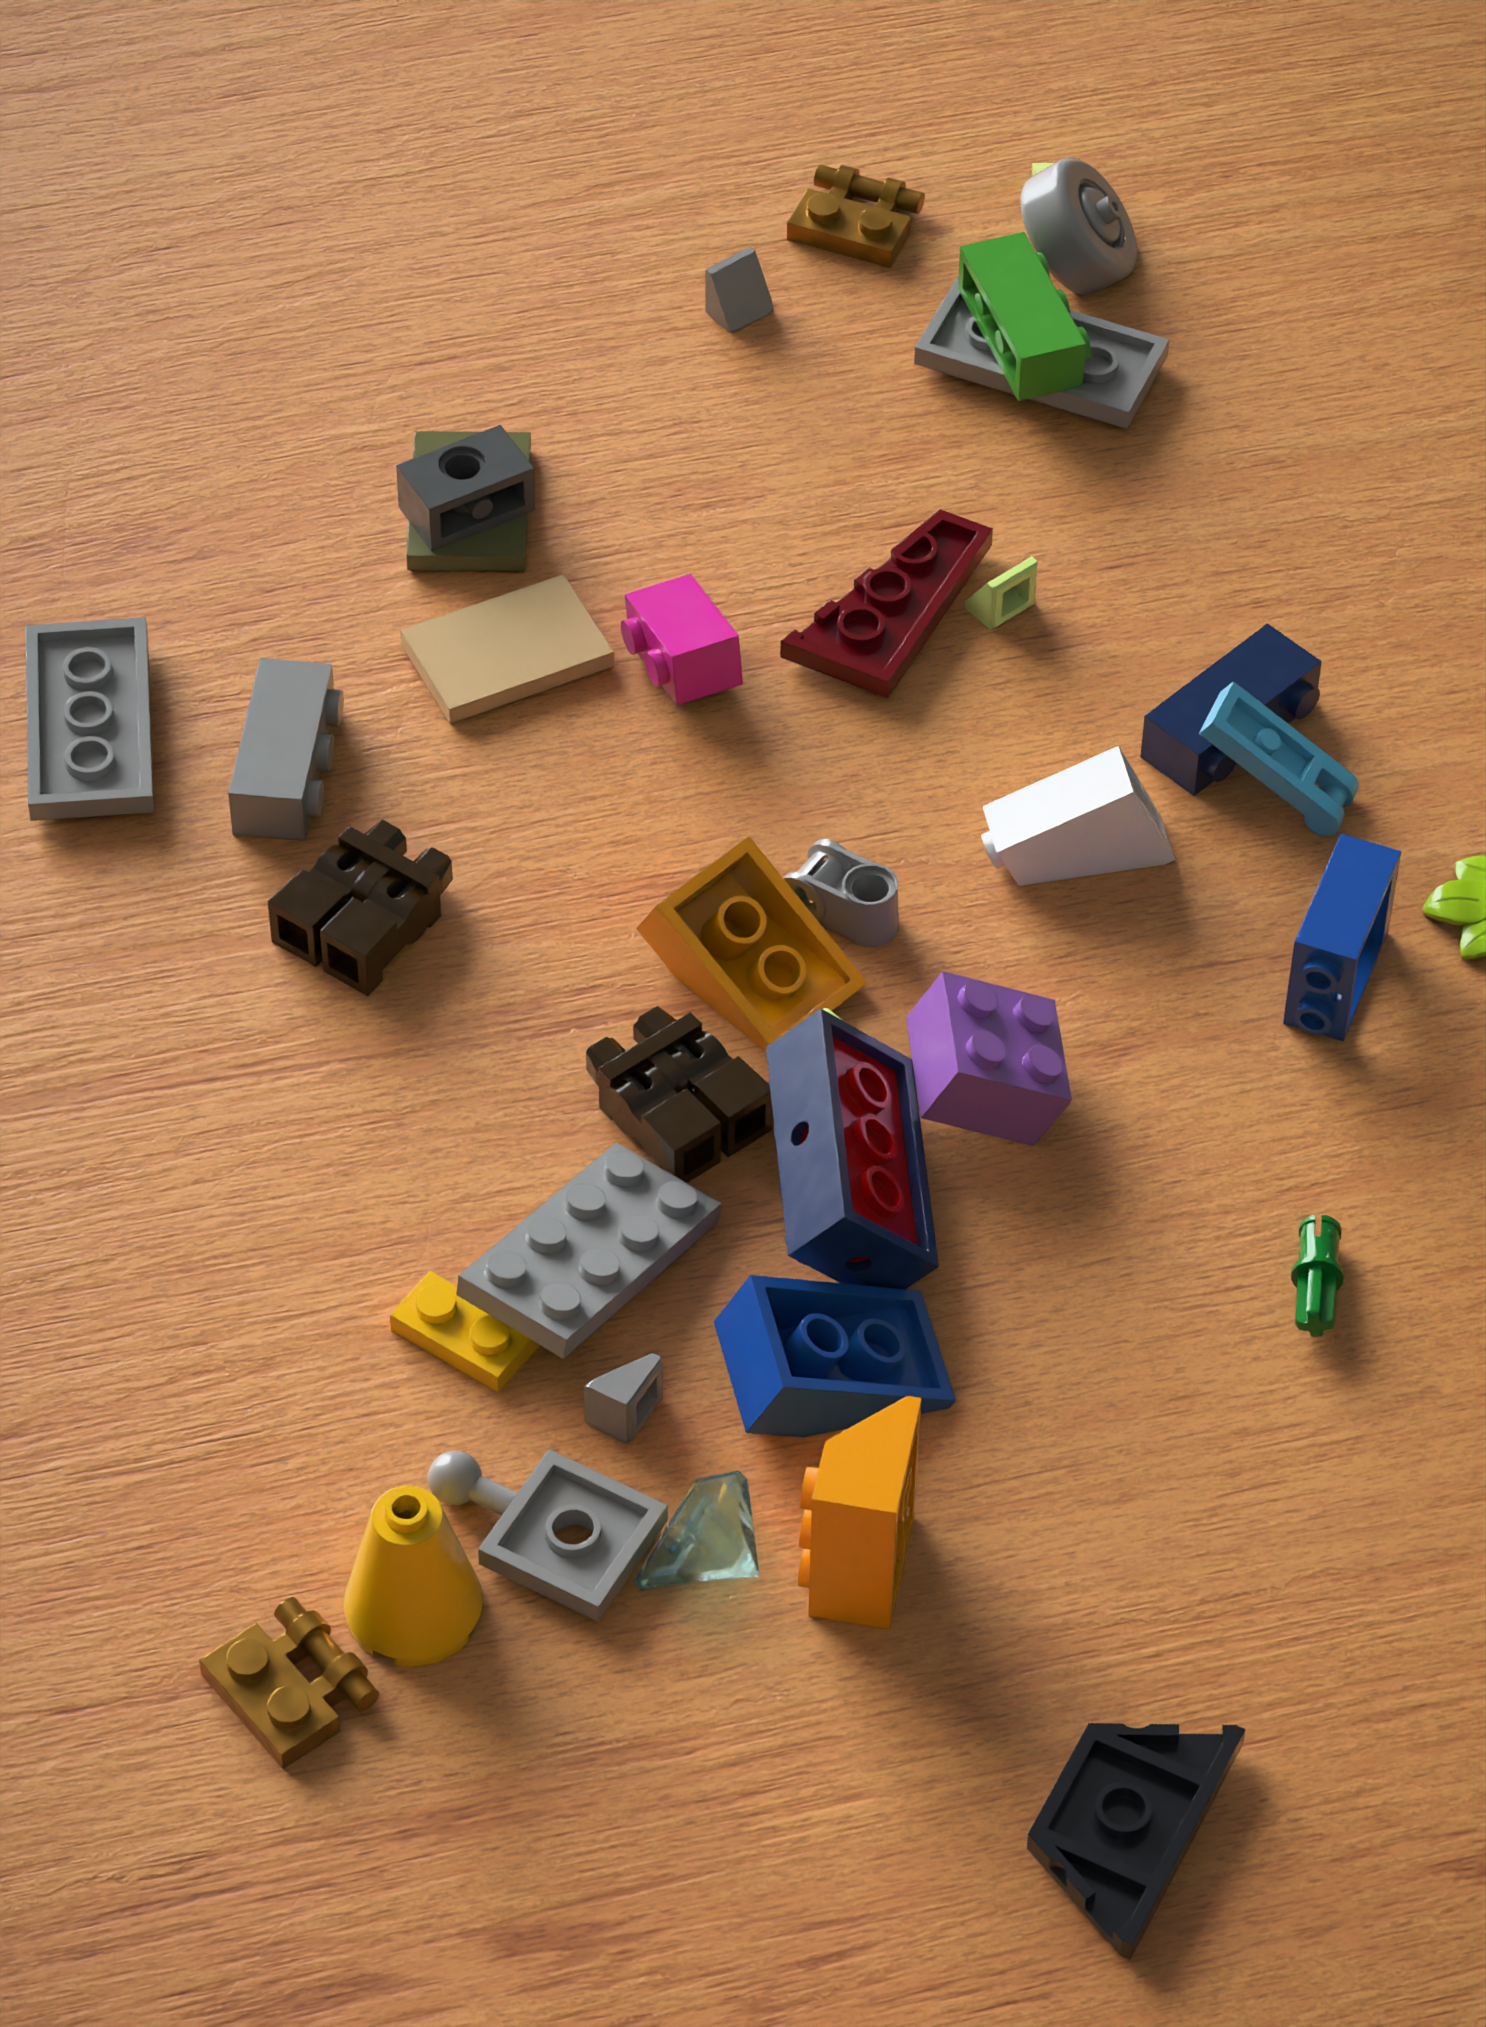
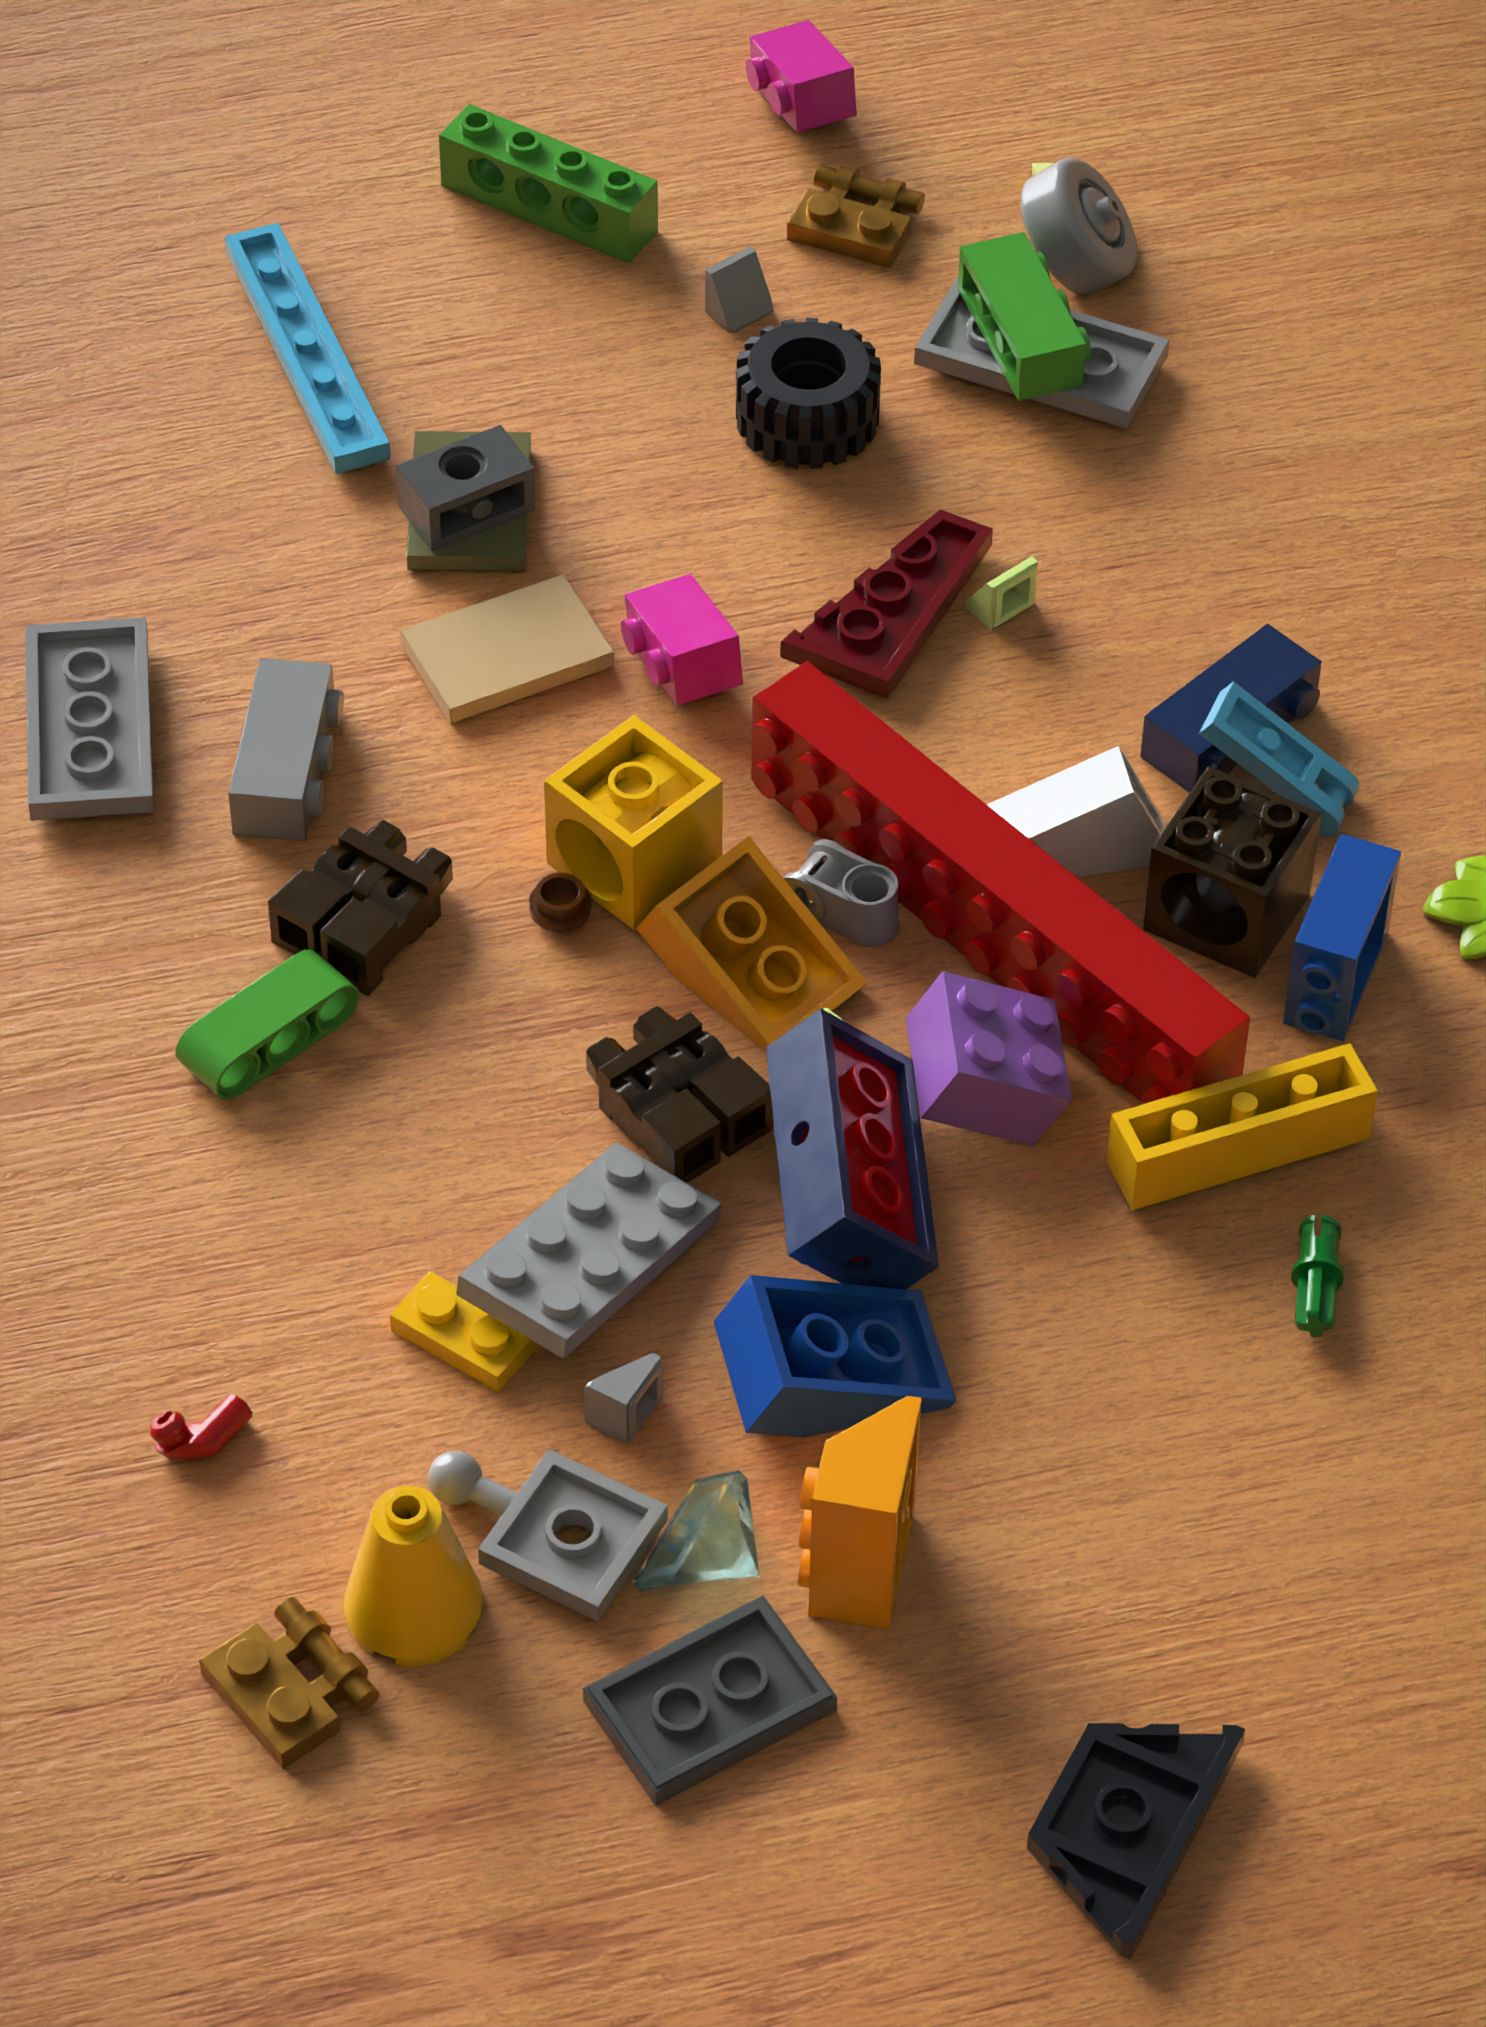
(203, 1438): none -> red arm
(267, 1024): none -> bright green beam
(307, 348): none -> medium azure plate
(549, 183): none -> bright green brick
(560, 902): none -> reddish brown plate
(633, 819): none -> yellow brick
(709, 1699): none -> dark grey tile
(802, 76): none -> dark pink brick
(808, 393): none -> black tyre
(993, 891): none -> red brick
(1231, 871): none -> dark brown brick
(1241, 1126): none -> yellow brick

